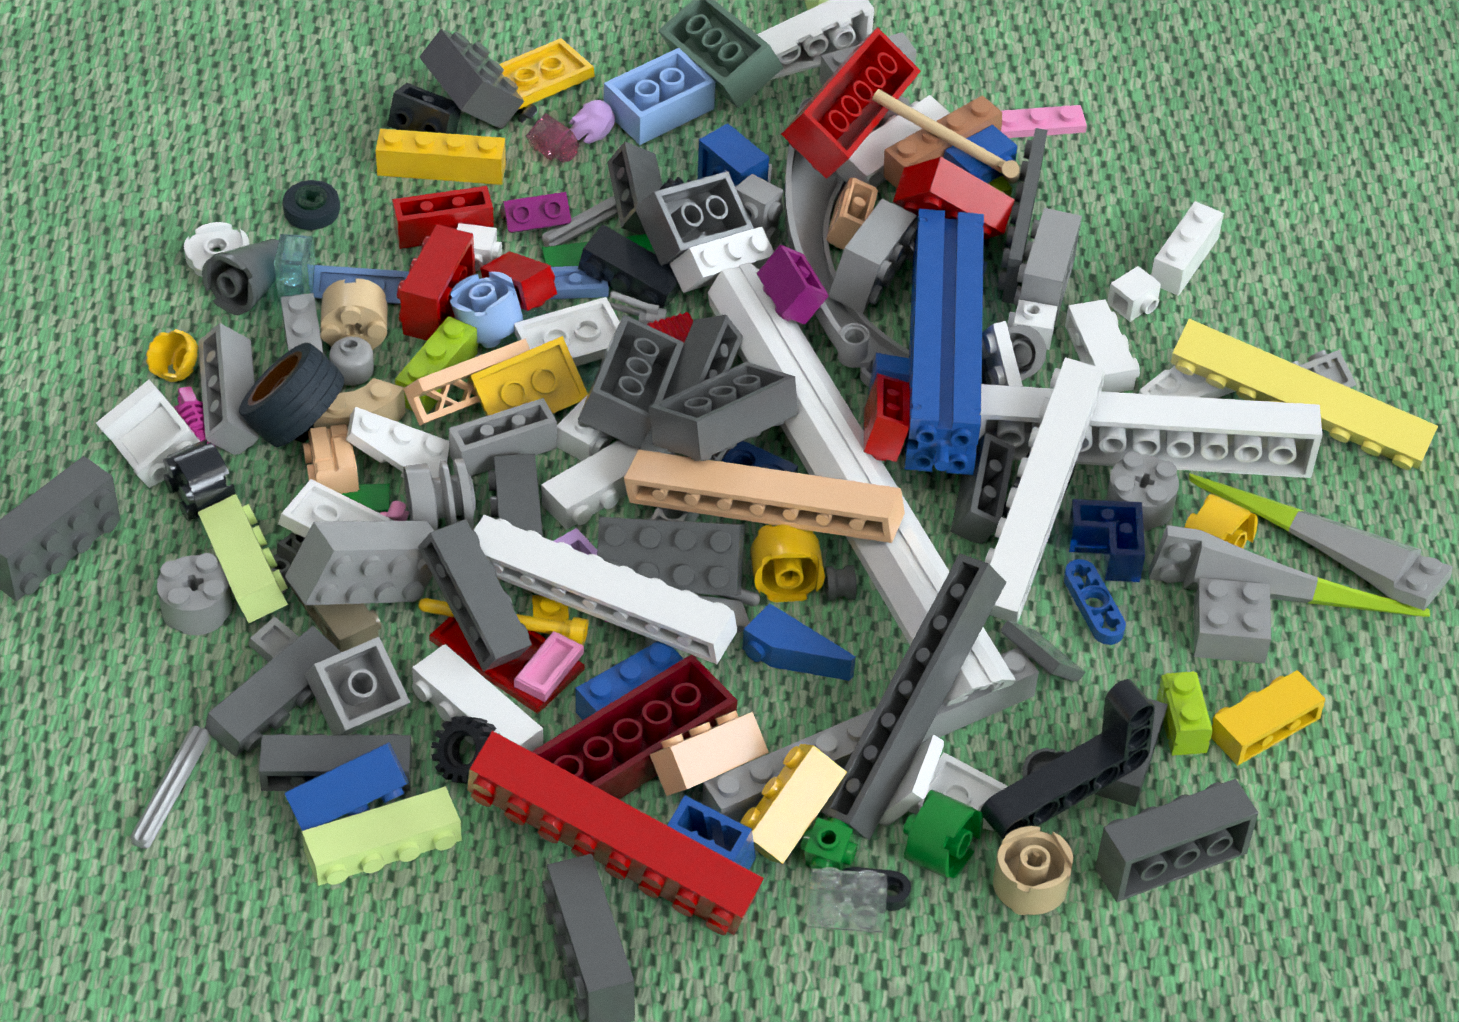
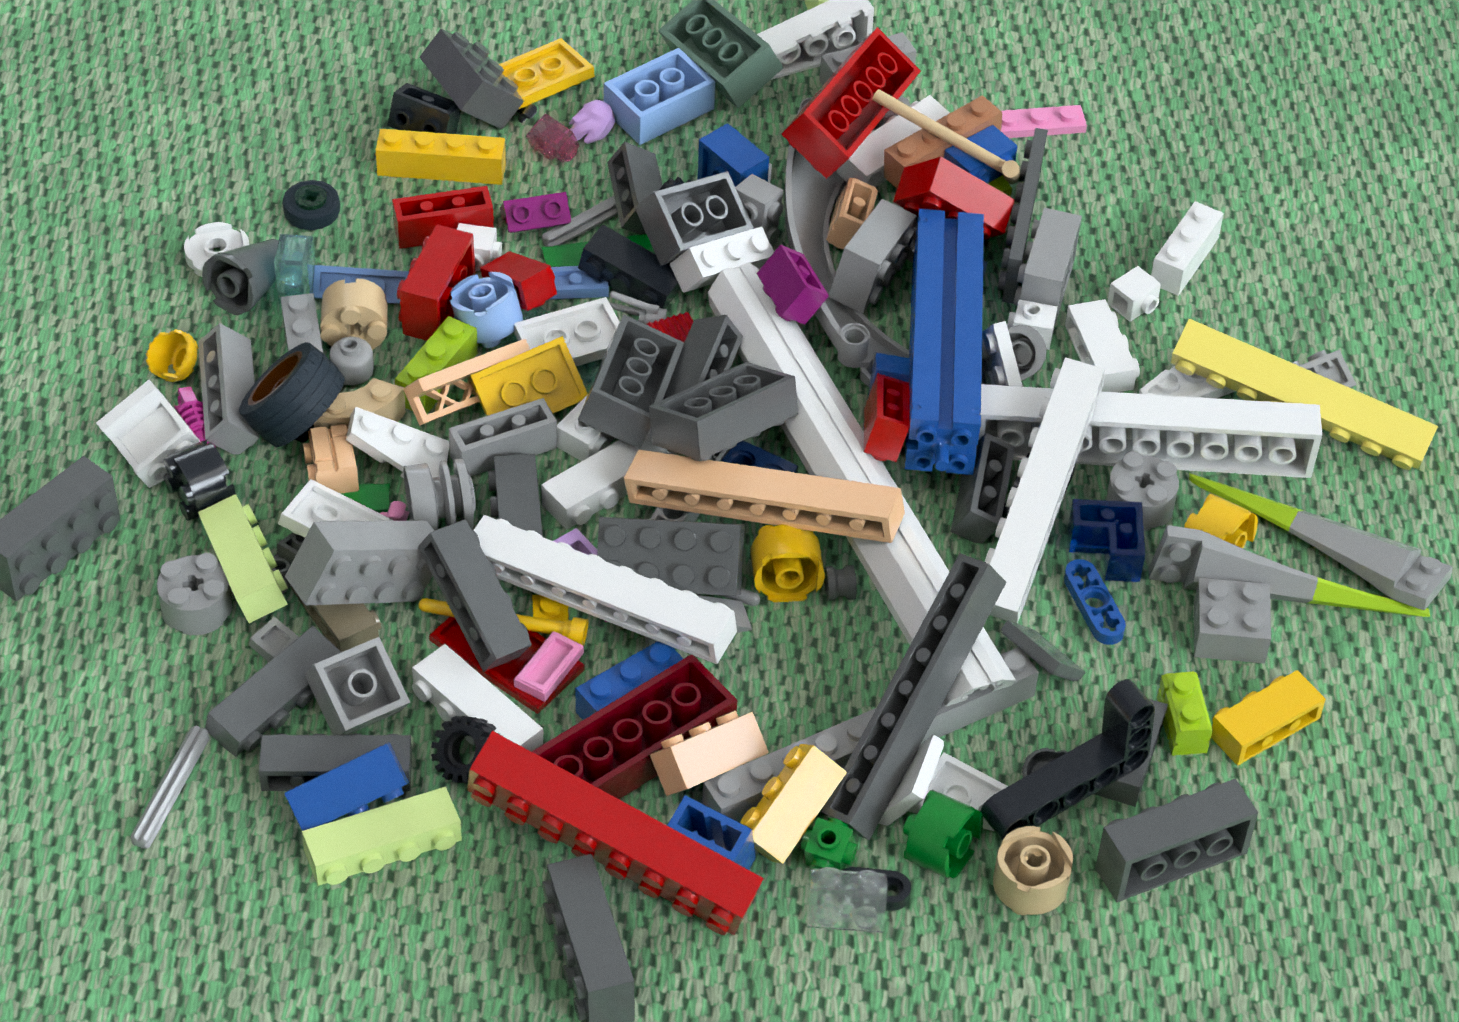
(793, 646): blue slope -> none

